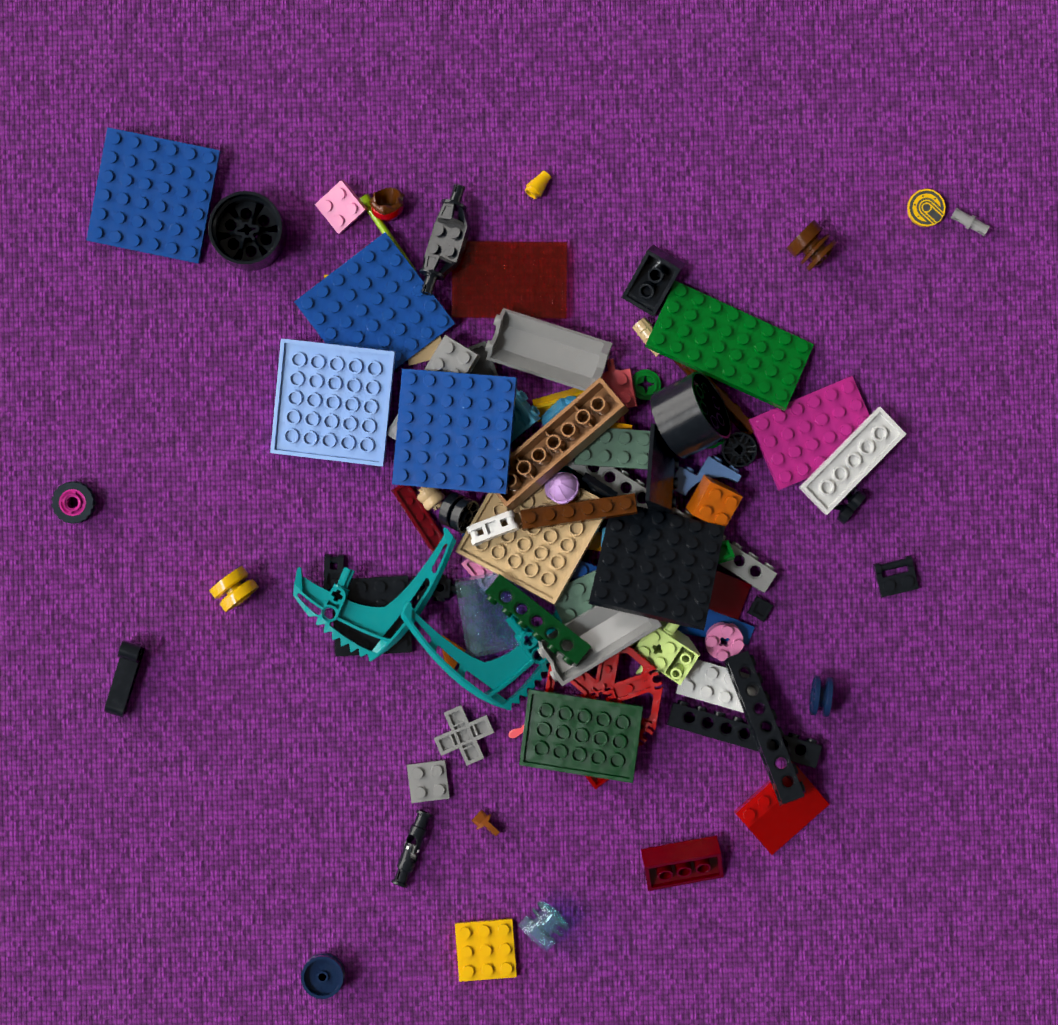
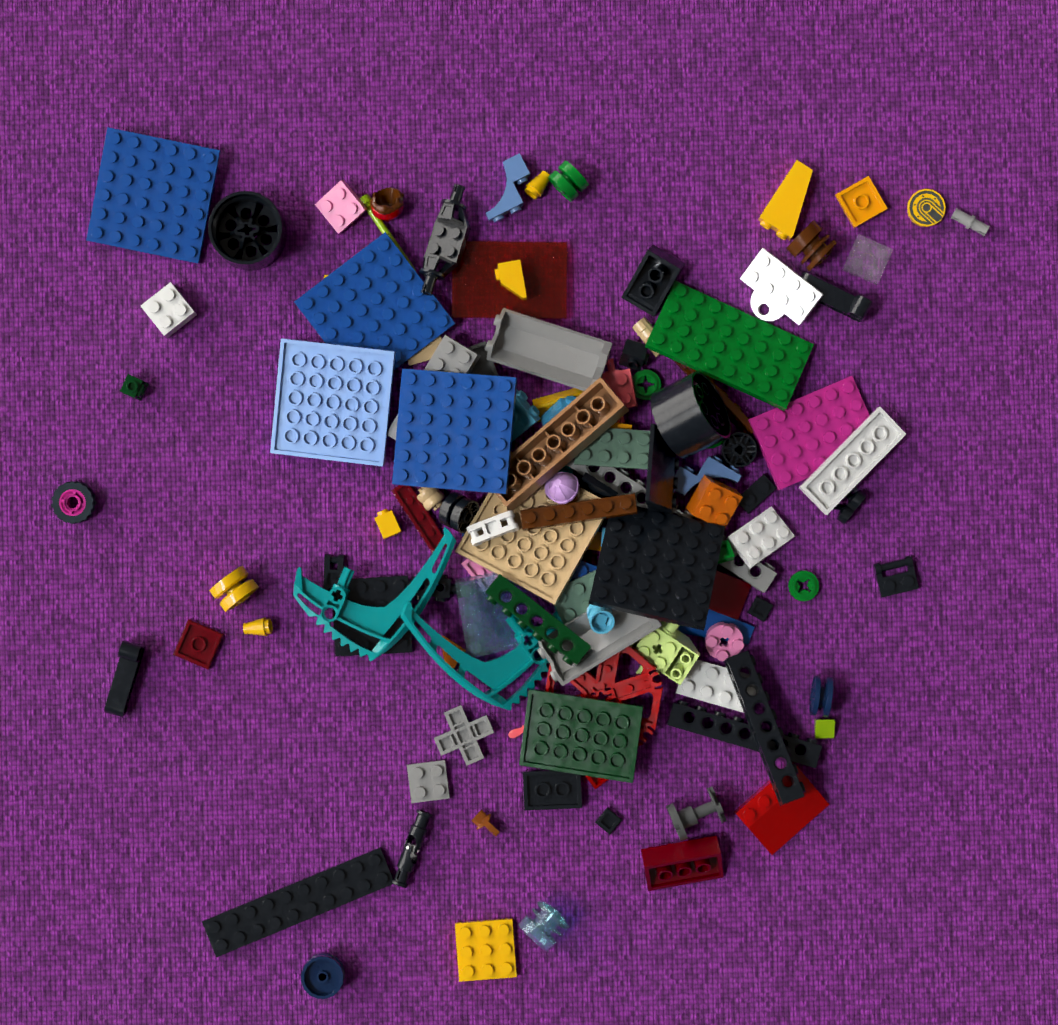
(134, 387): none -> dark green window
(168, 310): none -> white brick
(198, 644): none -> dark red tile
(258, 627): none -> yellow cone
(298, 902): none -> black plate
(387, 523): none -> yellow brick
(511, 201): none -> medium blue arch
(511, 277): none -> yellow slope
(551, 790): none -> black plate
(568, 181): none -> green wheel
(600, 619): none -> medium azure wheel
(608, 820): none -> black tile
(634, 355): none -> black brick
(688, 817): none -> dark grey piece
(756, 493): none -> black plate
(760, 537): none -> white plate
(779, 289): none -> white plate
(786, 204): none -> yellow slope
(812, 584): none -> green gear
(824, 728): none -> lime slope
(838, 300): none -> black beam
(861, 202): none -> light orange plate
(867, 259): none -> clear plate

